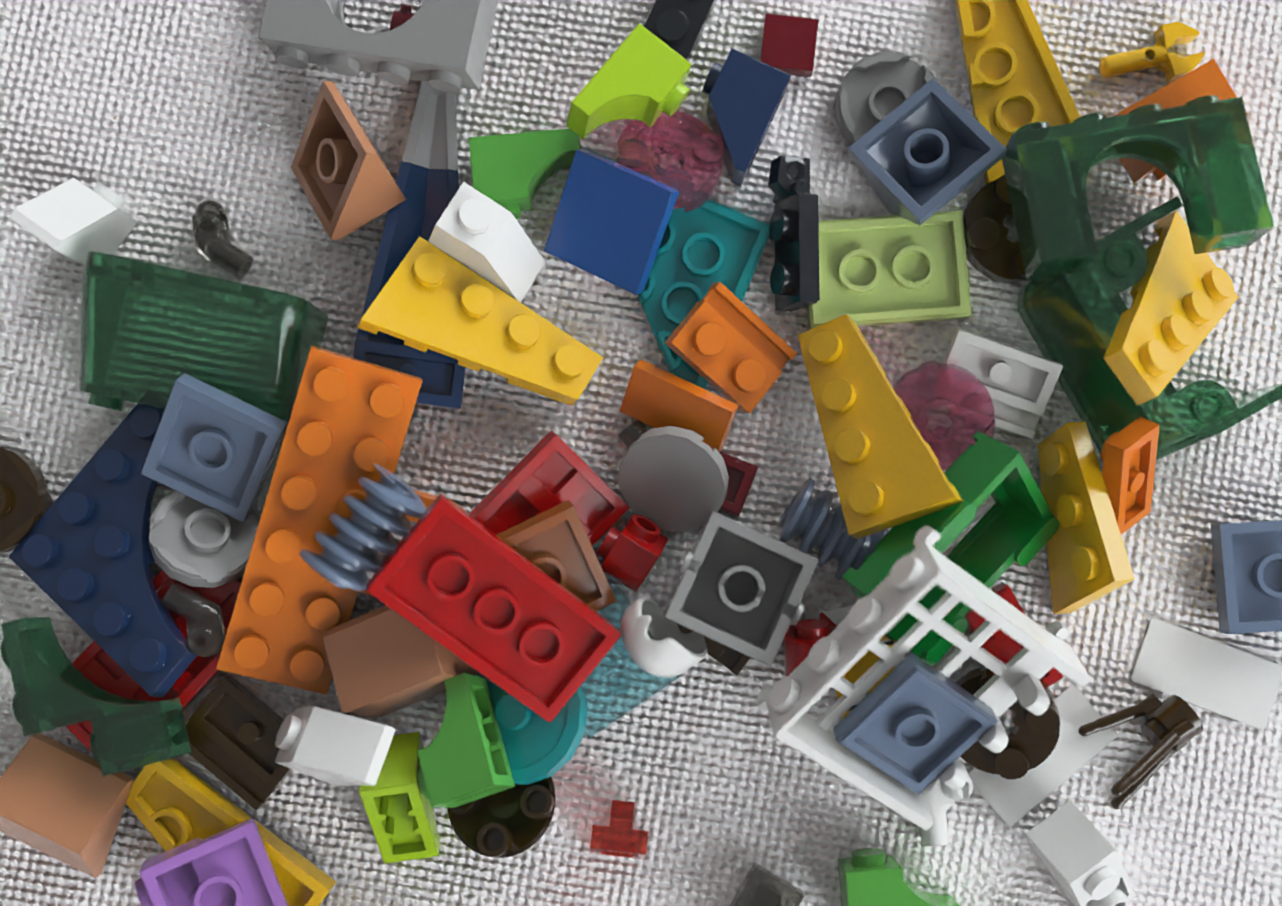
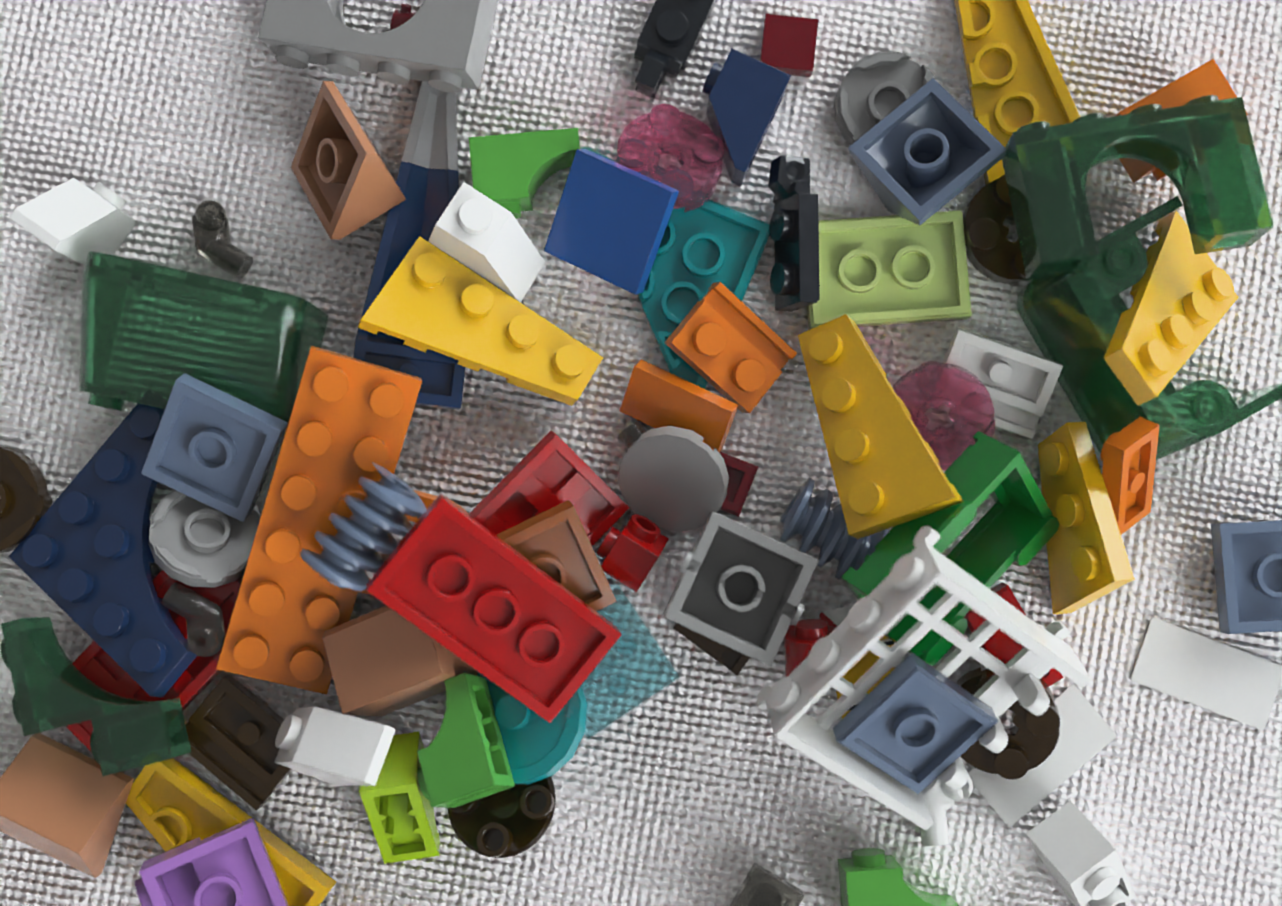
(619, 837): clear red tile -> none
(634, 83): lime arch -> none
(658, 642): white hair -> none
(1156, 55): yellow bar -> none
(1167, 729): dark brown plant -> none

